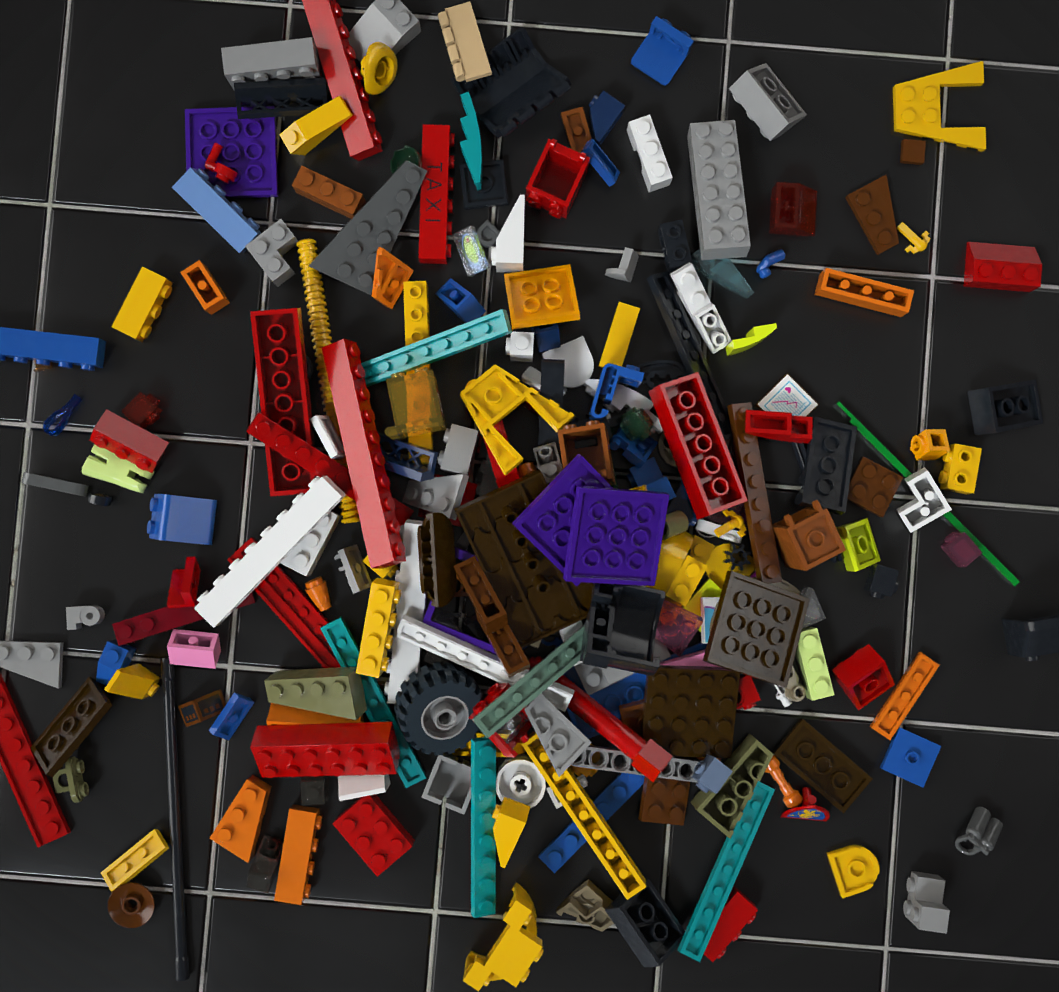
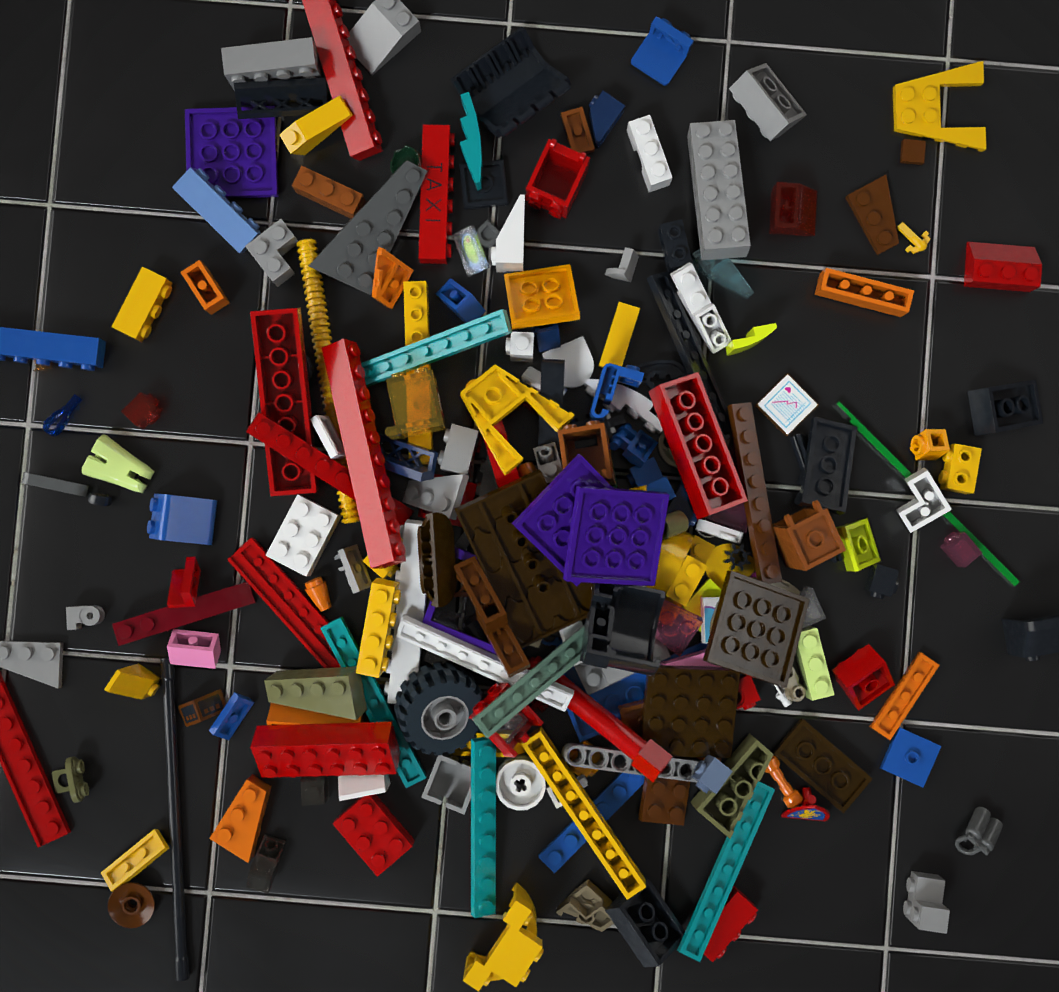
(71, 726): dark brown plate -> none
(113, 658): blue slope -> none
(128, 441): red brick -> none
(223, 172): red plate -> none
(270, 551): white brick -> none
(297, 854): orange brick -> none
(378, 68): yellow hat -> none
(464, 43): tan windscreen -> none
(508, 825): yellow slope -> none
(556, 733): light grey wing -> none
(601, 162): blue tile -> none
(636, 424): clear green head -> none
(736, 522): yellow piece -> none
(768, 260): blue arm -> none
(779, 426): red slope -> none
(853, 869): yellow tile -> none
(873, 486): reddish brown plate -> none

